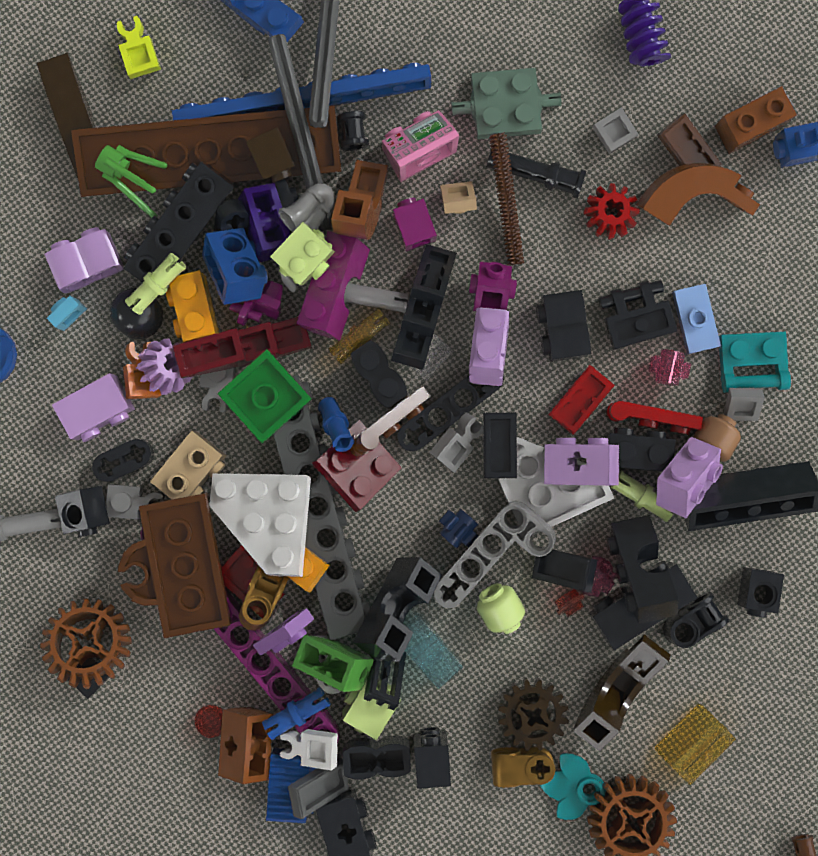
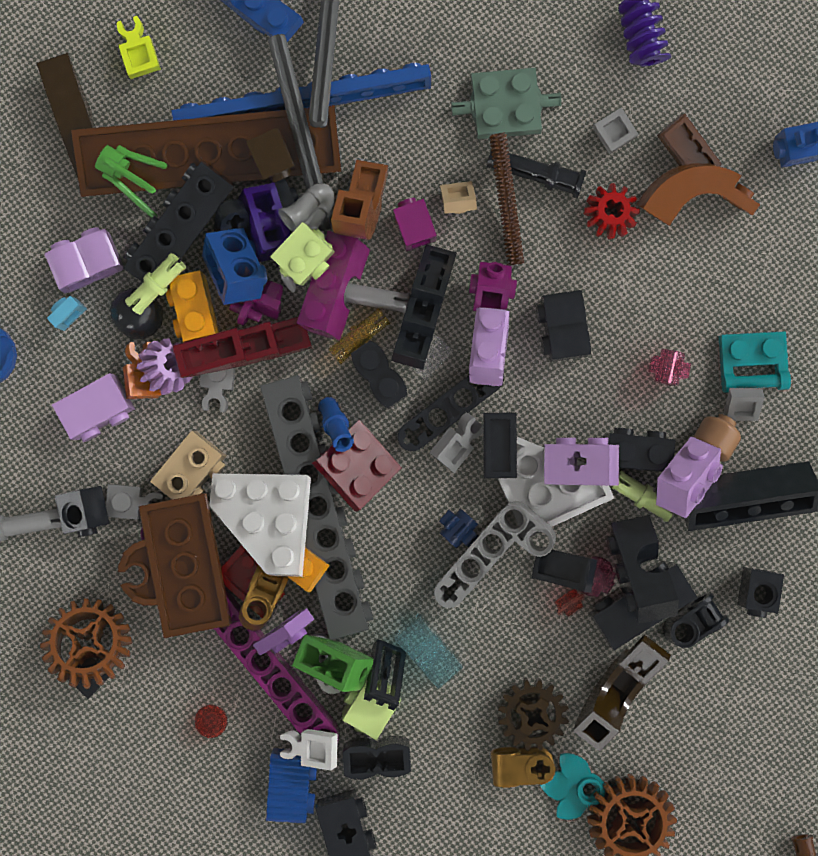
(119, 453): black beam -> none
(244, 745): dark orange brick -> none
(264, 396): green plate -> none
(296, 713): blue pin -> none
(317, 789): dark grey tile -> none
(353, 130): black bush -> none
(388, 423): plate -> none
(406, 585): black arch -> none
(420, 144): bright pink slope -> none
(432, 758): black brick -> none
(500, 608): yellowish green head -> none
(581, 400): red plate -> none
(639, 324): black plate -> none
(651, 416): red plate -> none
(694, 743): clear yellow panel -> none
(696, 319): light blue plate -> none
(755, 120): dark orange brick -> none

